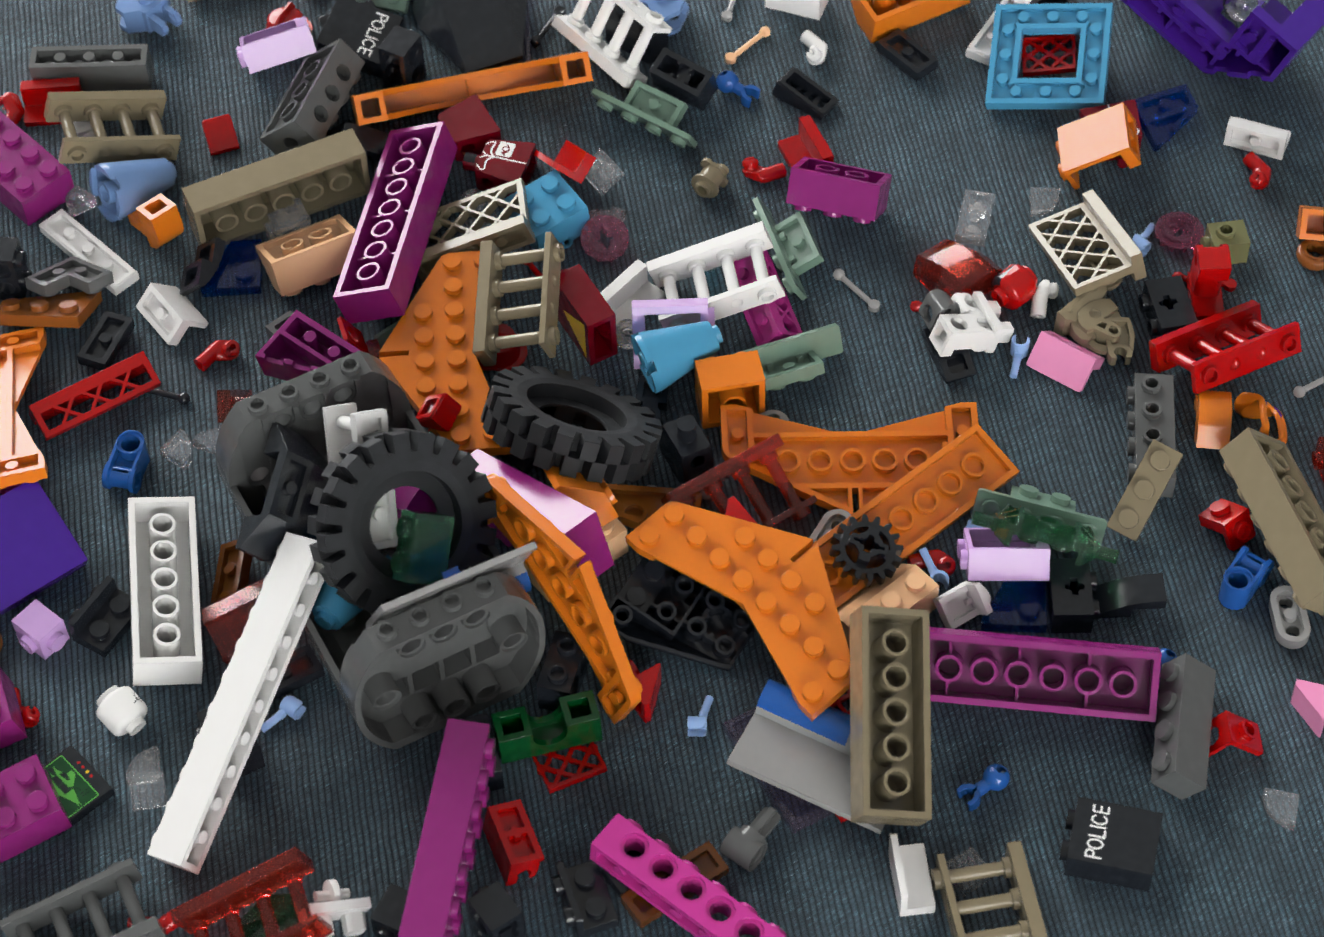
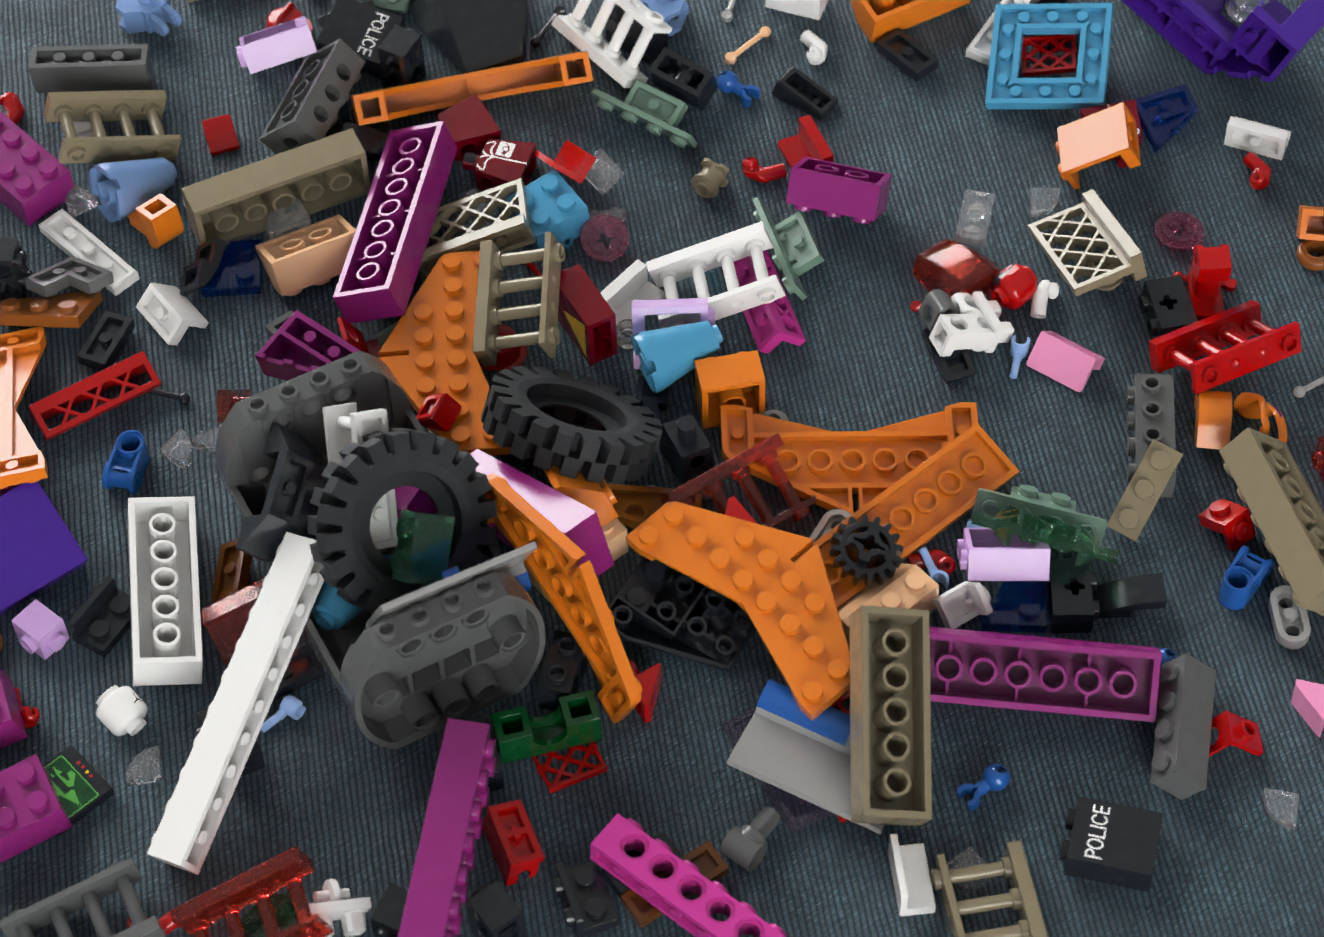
(35, 95): red panel -> none
(148, 791): clear tile -> none
(217, 351): red arm -> none
(698, 724): light blue hand -> none
(798, 356): sand green bracket -> none
(873, 304): light grey hinge -> none
(1097, 325): dark tan piece -> none
(1141, 240): light blue hand -> none
(1230, 233): olive brick -> none

